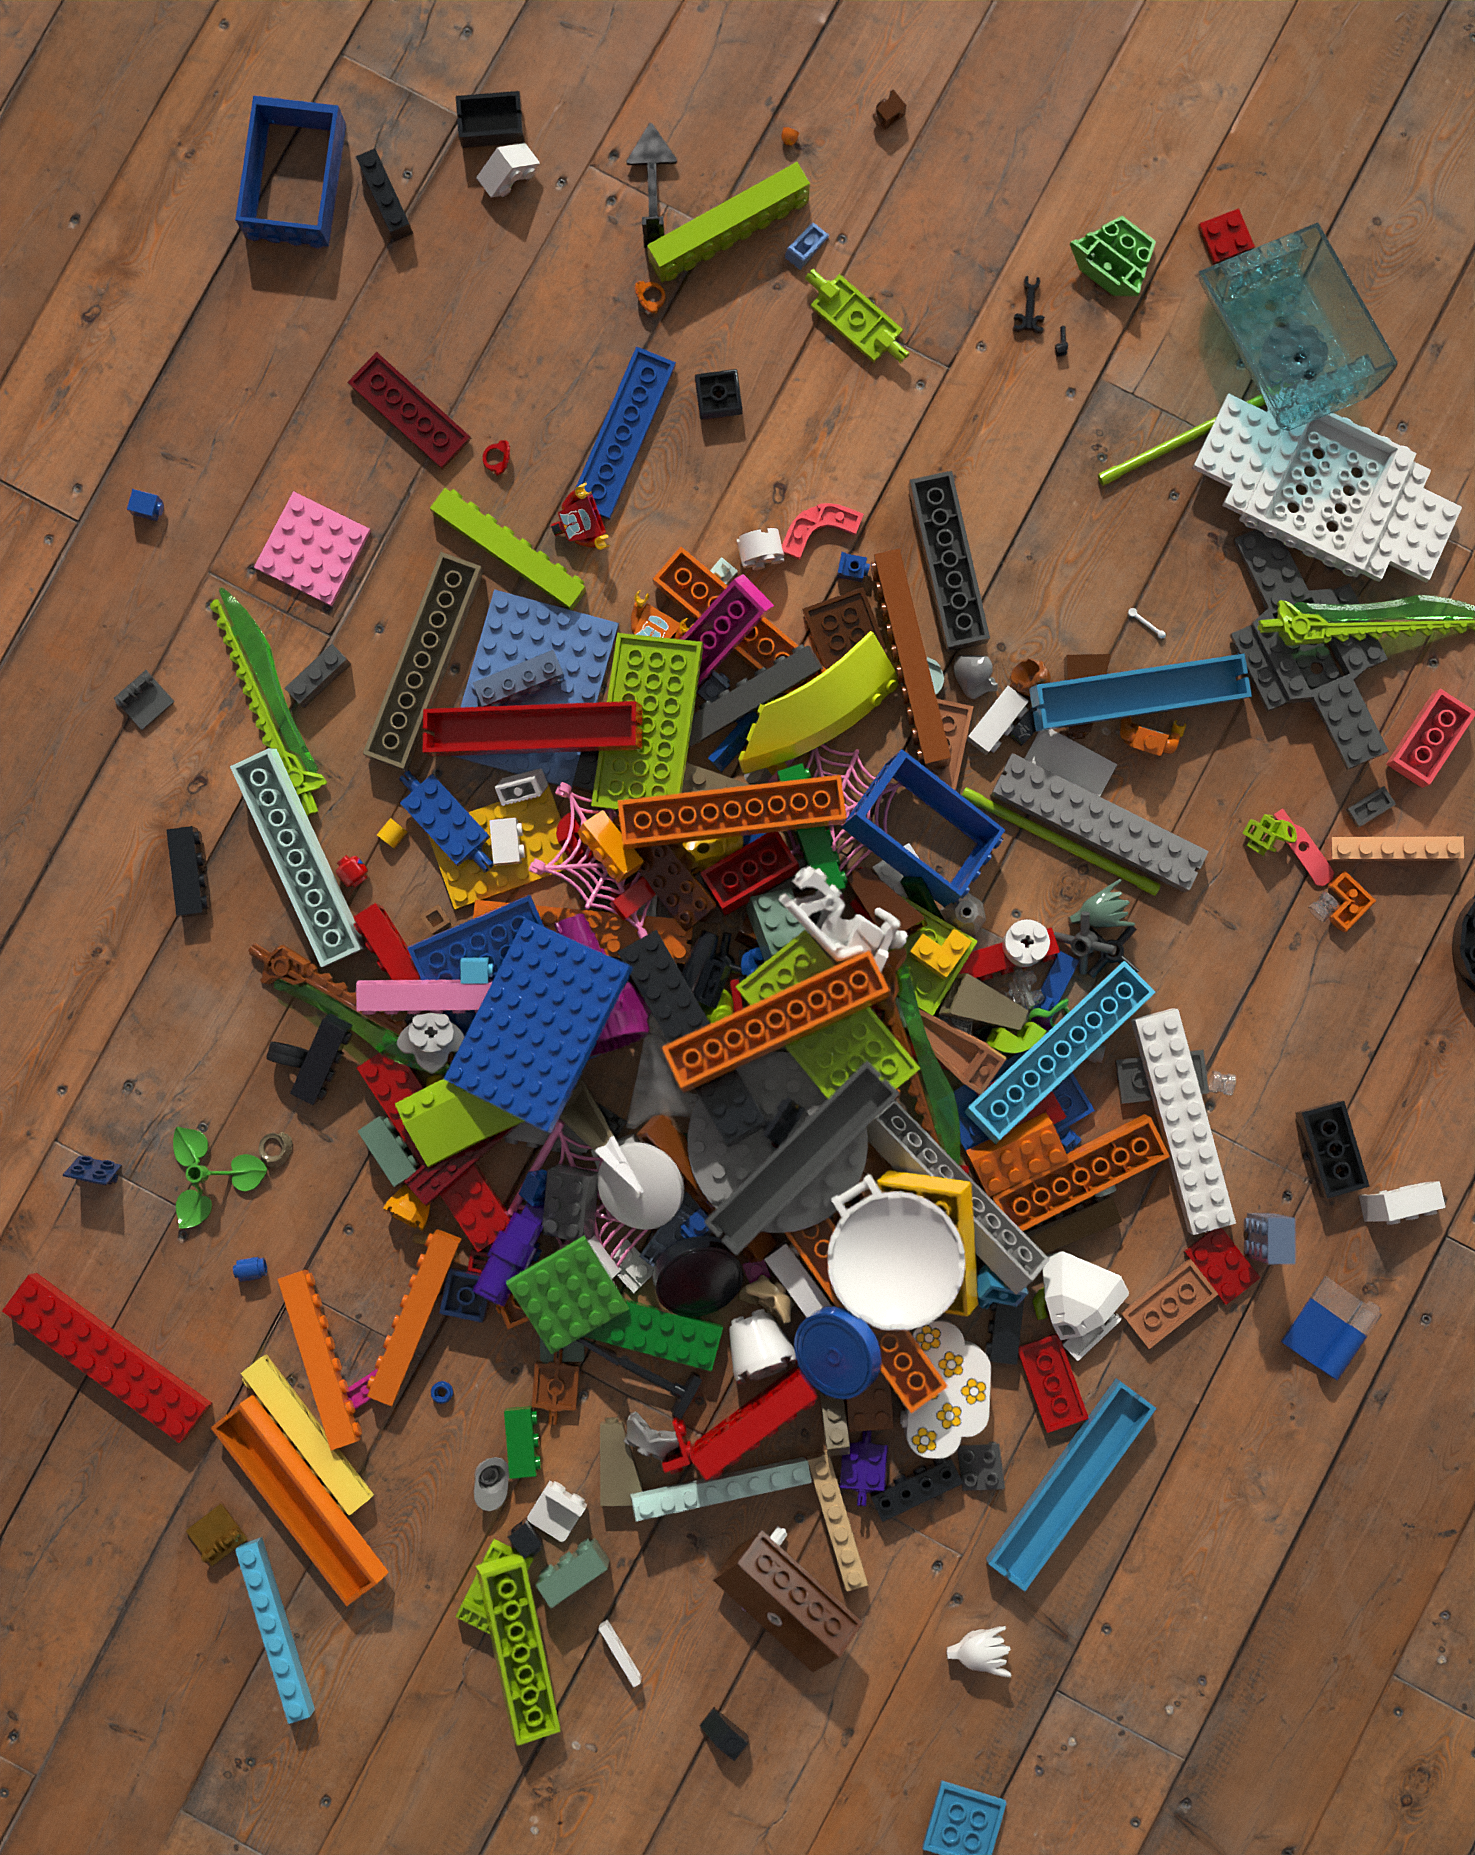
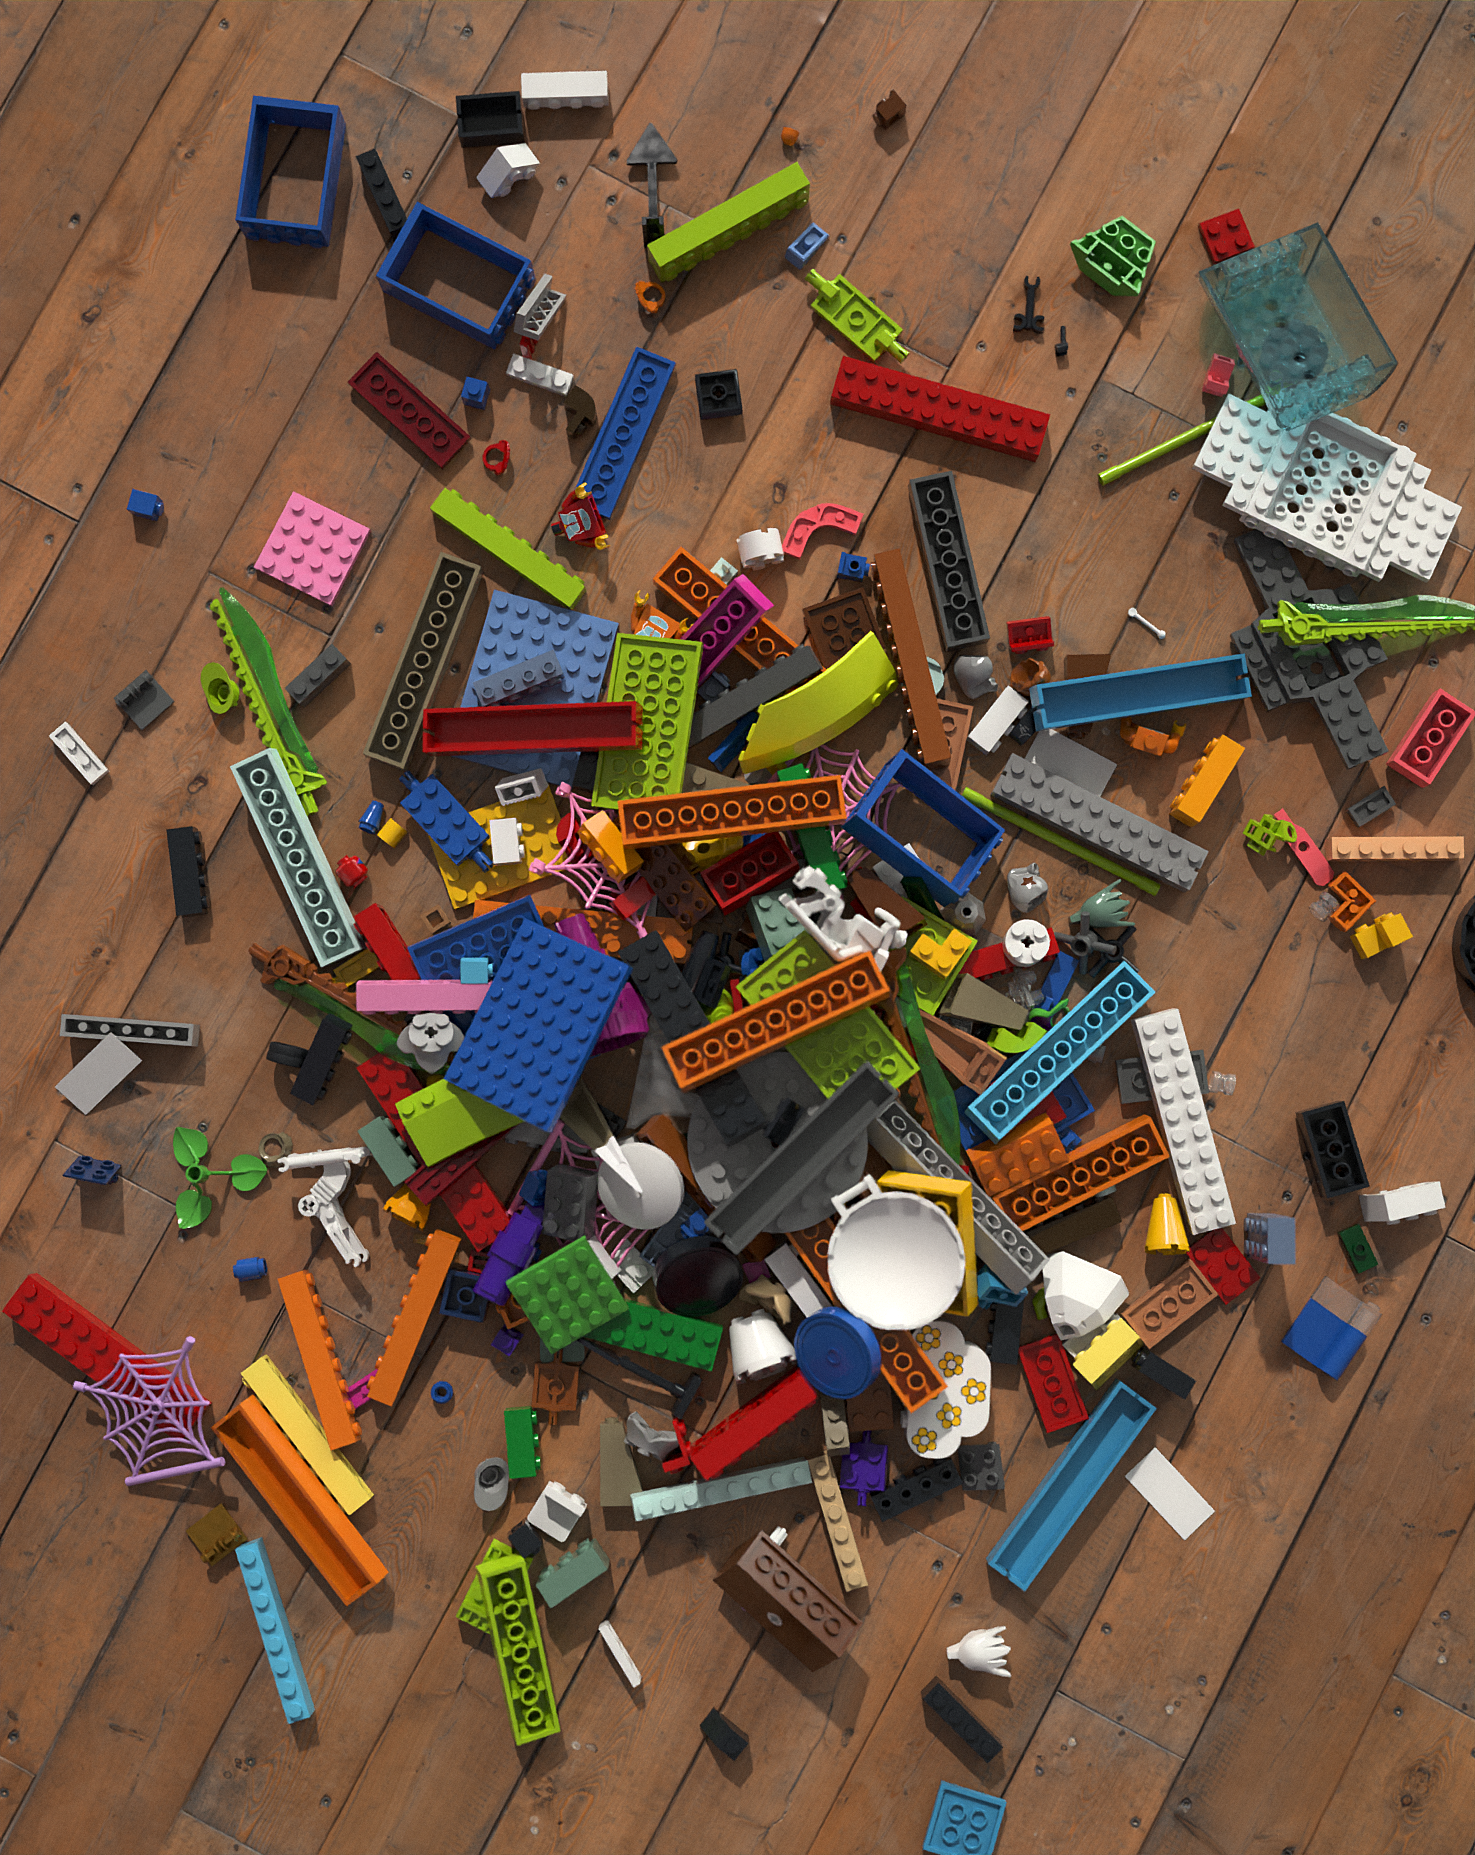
(79, 753): none -> white plate
(98, 1073): none -> white sticker
(130, 1030): none -> light grey brick
(156, 1406): none -> lavender animal
(218, 688): none -> lime piece
(326, 1194): none -> white piece
(356, 968): none -> yellow plate
(371, 818): none -> blue cone
(423, 219): none -> blue door
(475, 393): none -> blue brick
(507, 1340): none -> dark purple brick
(527, 346): none -> red tile
(533, 309): none -> light grey fence
(540, 375): none -> white plate
(564, 89): none -> white brick
(584, 409): none -> dark brown brick
(939, 409): none -> red brick
(961, 1719): none -> black brick
(1026, 887): none -> light grey piece
(1029, 634): none -> red bracket
(1107, 1353): none -> light yellow slope
(1163, 1372): none -> black brick
(1166, 1228): none -> yellow cone
(1169, 1493): none -> white sticker
(1207, 780): none -> light orange brick
(1218, 375): none -> coral brick
(1357, 1248): none -> dark green plate
(1384, 933): none -> yellow brick

